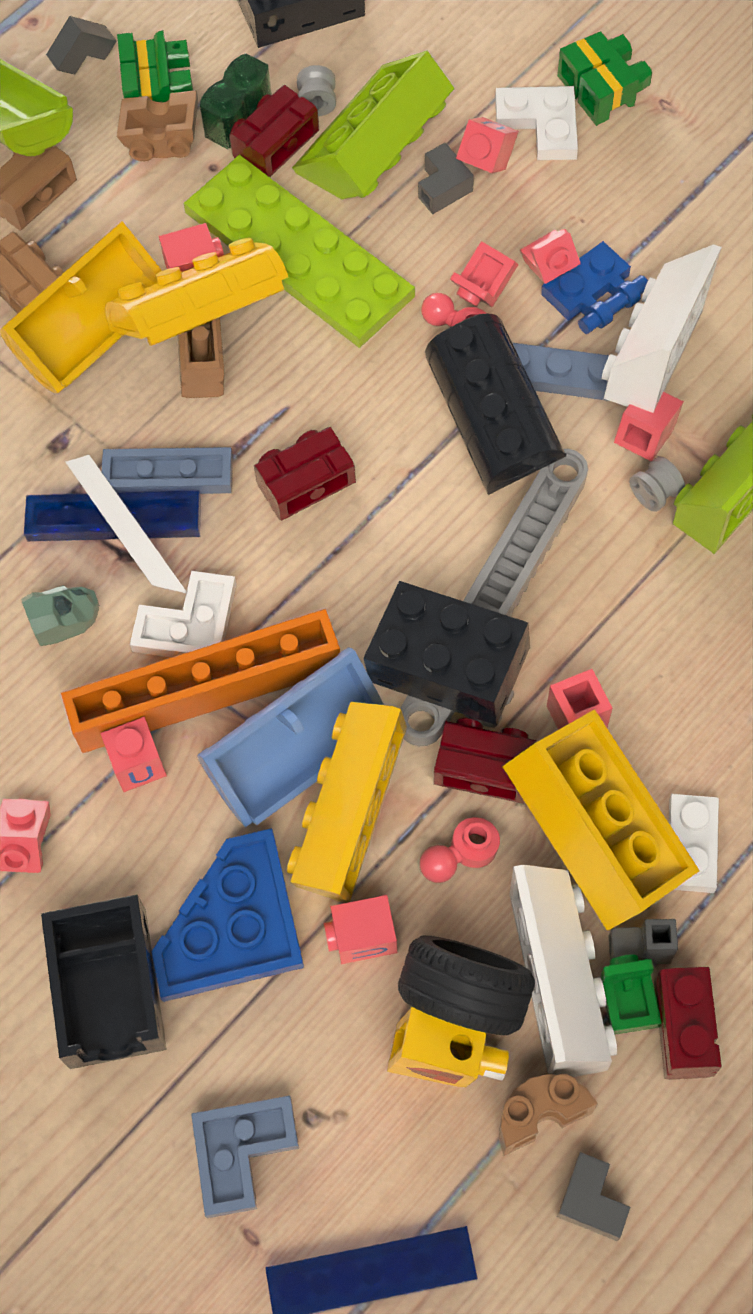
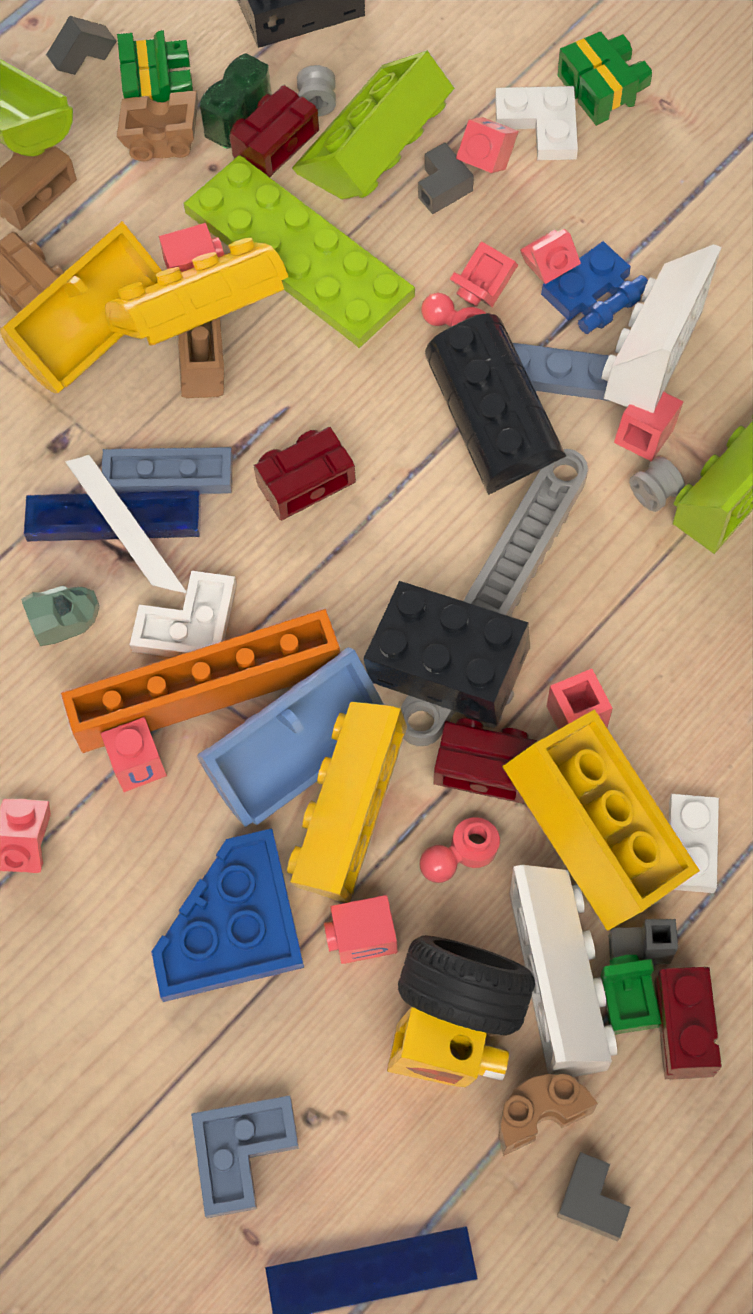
(102, 982): black piece -> none

